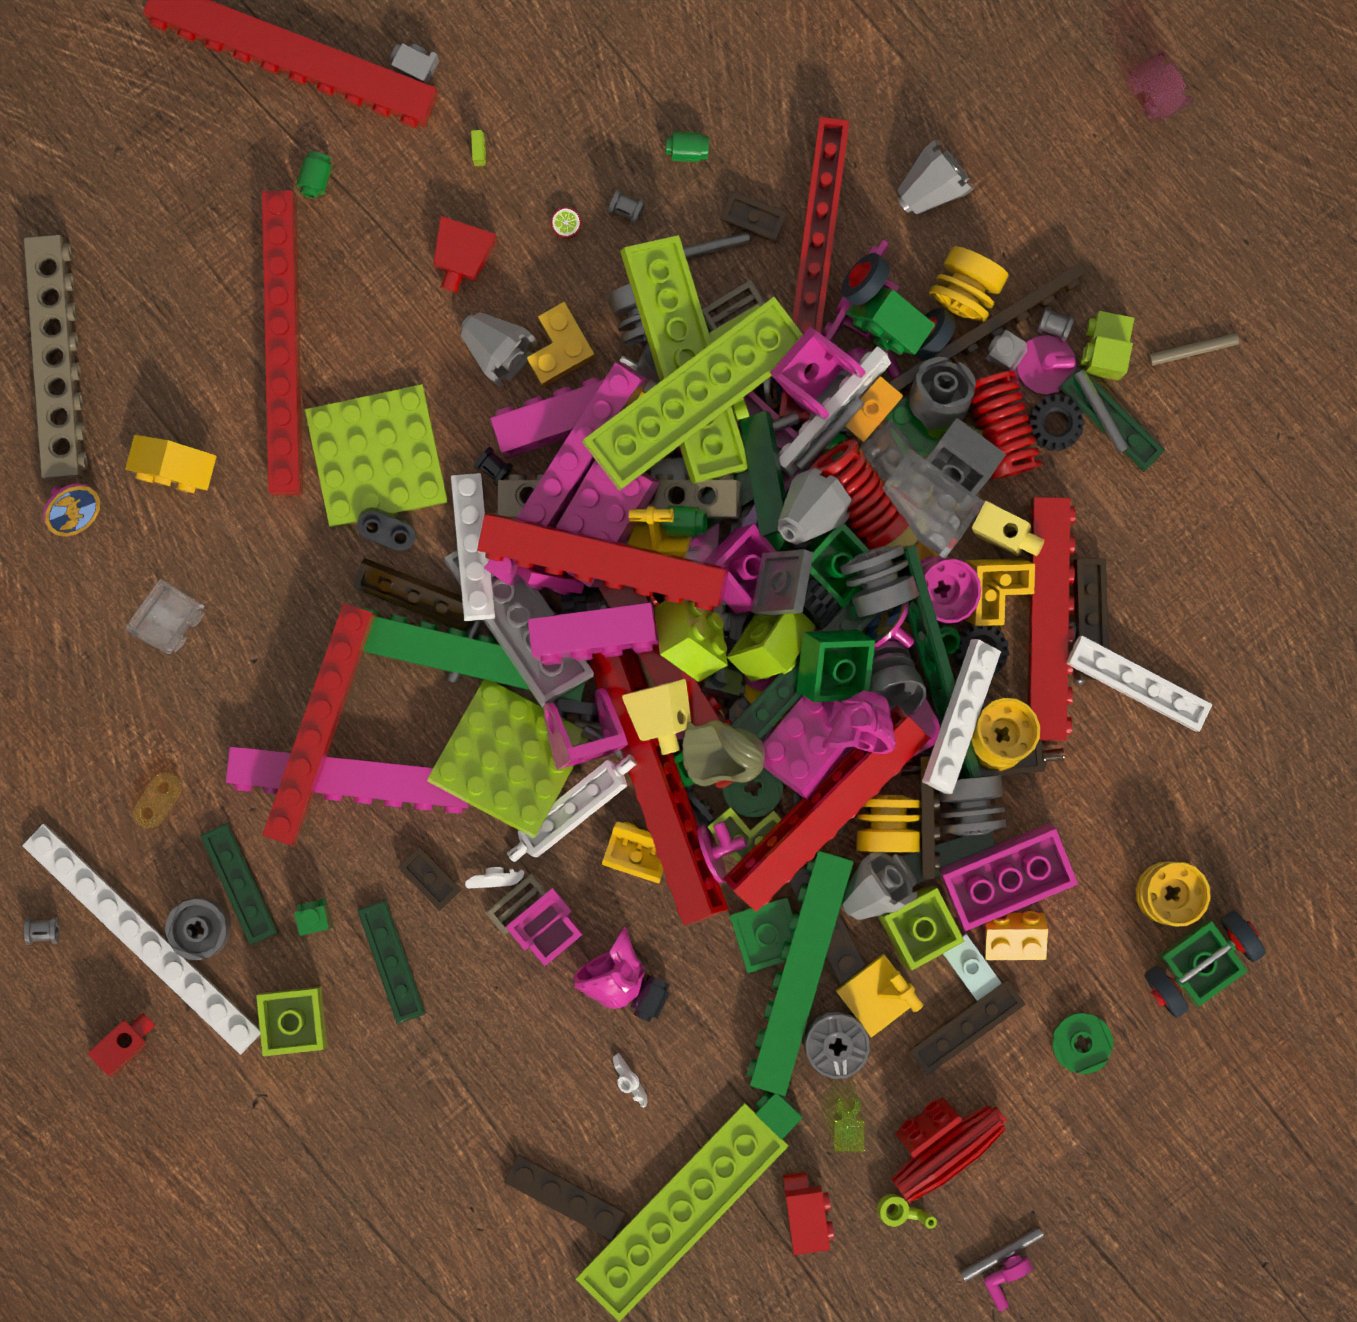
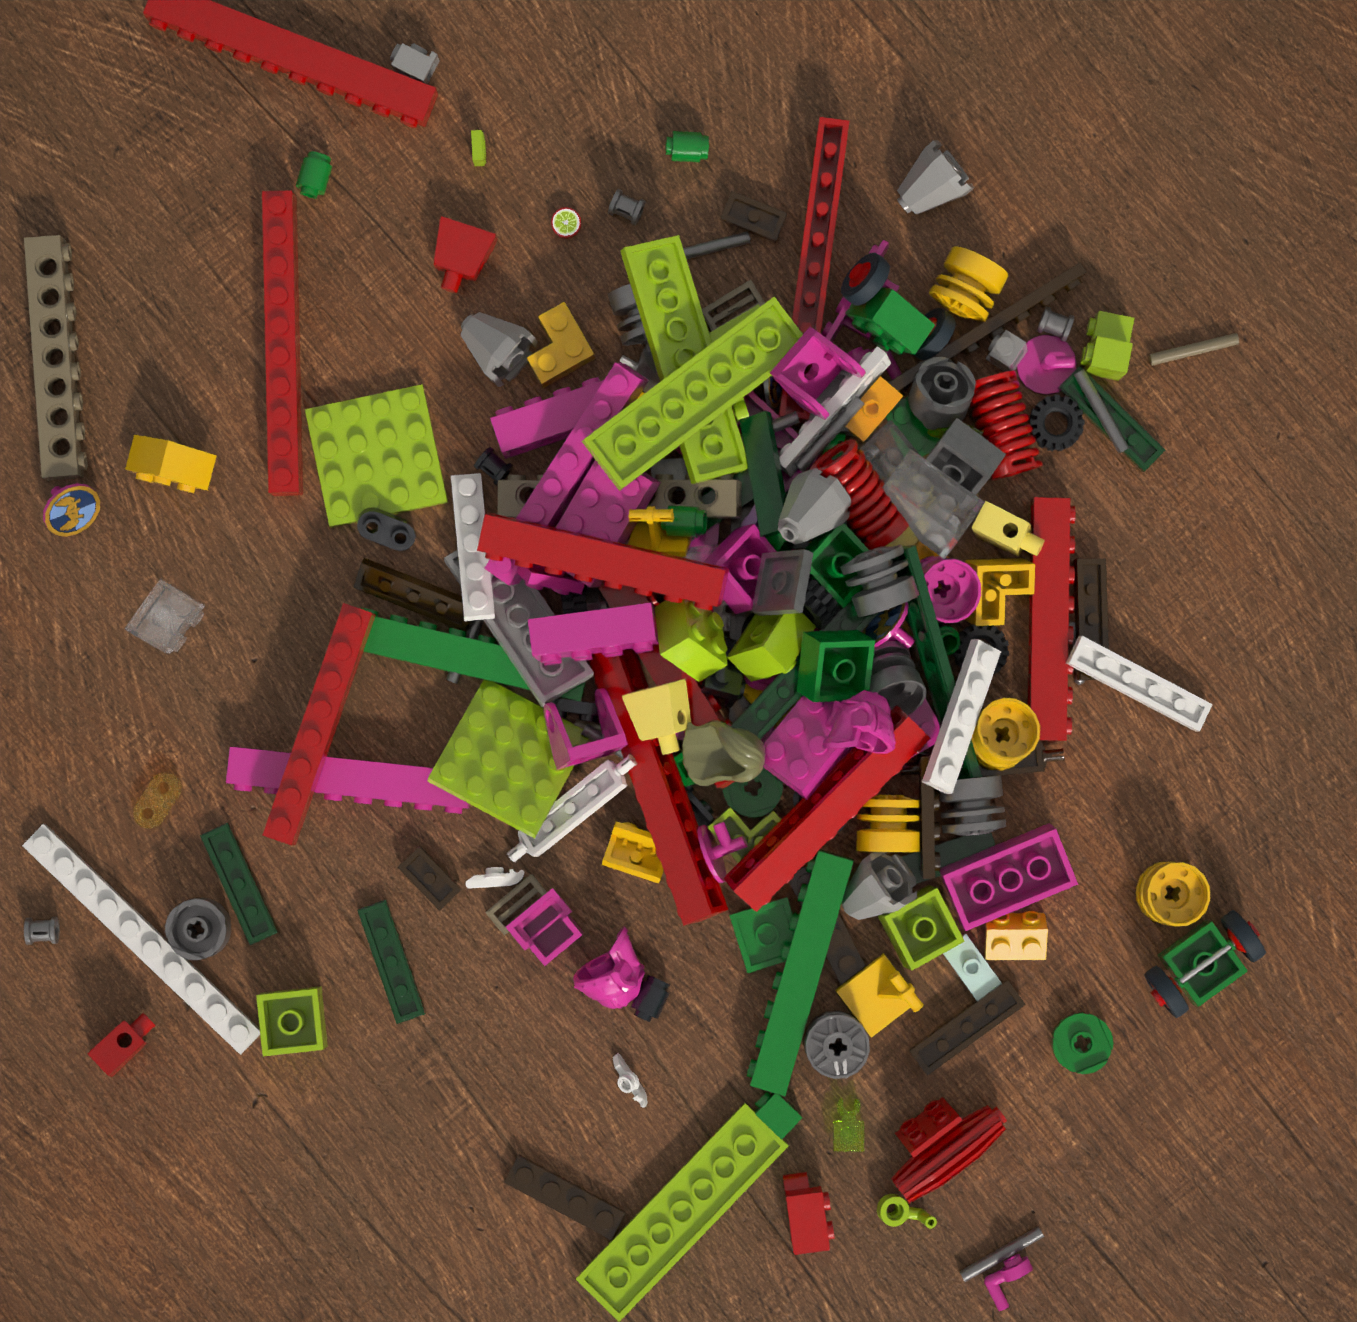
(313, 917): green brick -> none
(1159, 87): clear pink brick -> none

